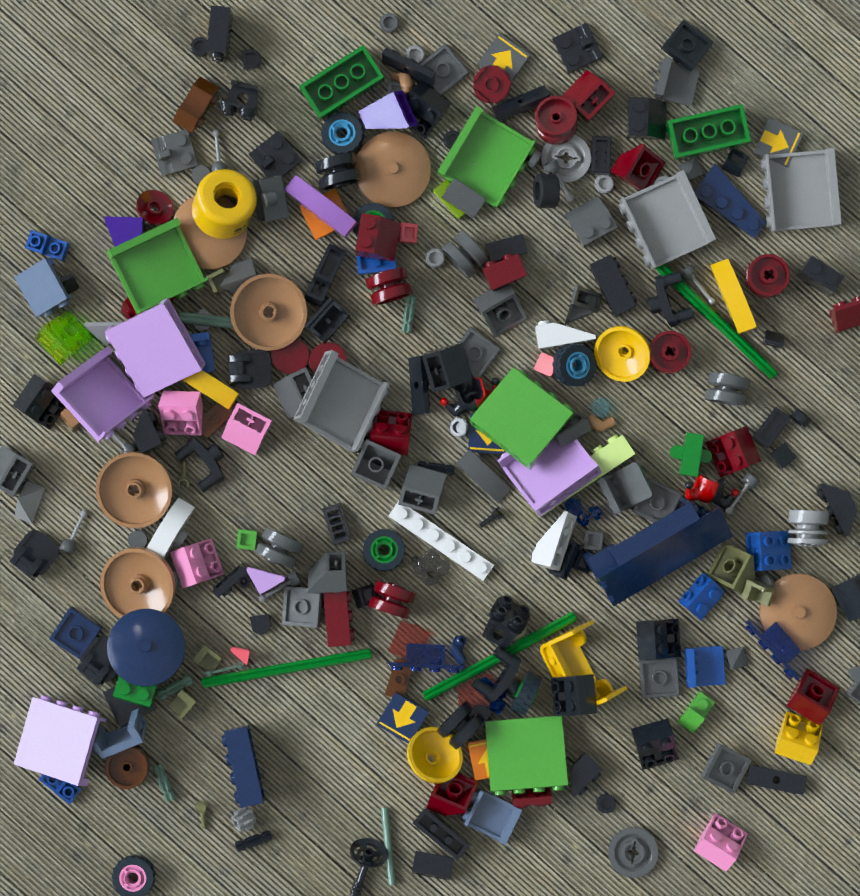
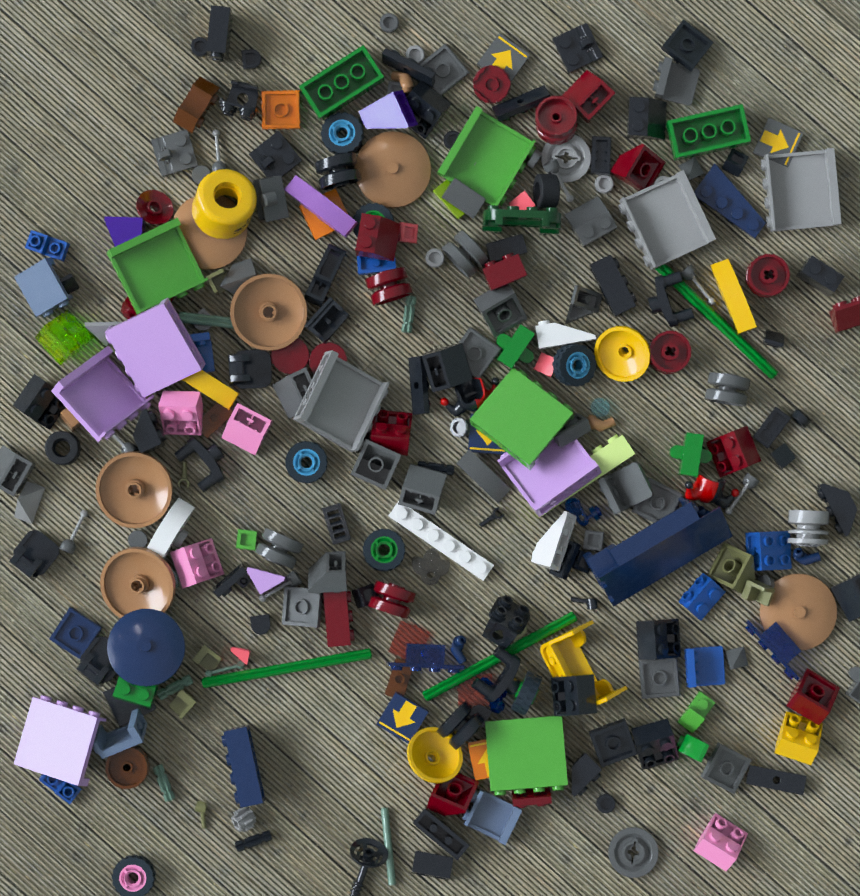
(50, 448): none -> black tyre
(281, 110): none -> orange tile
(294, 466): none -> black wheel
(515, 347): none -> green piece
(522, 201): none -> coral slope
(547, 221): none -> dark green plate
(591, 603): none -> black hand
(613, 742): none -> black hinge
(692, 747): none -> green slope
(805, 559): none -> dark blue arm

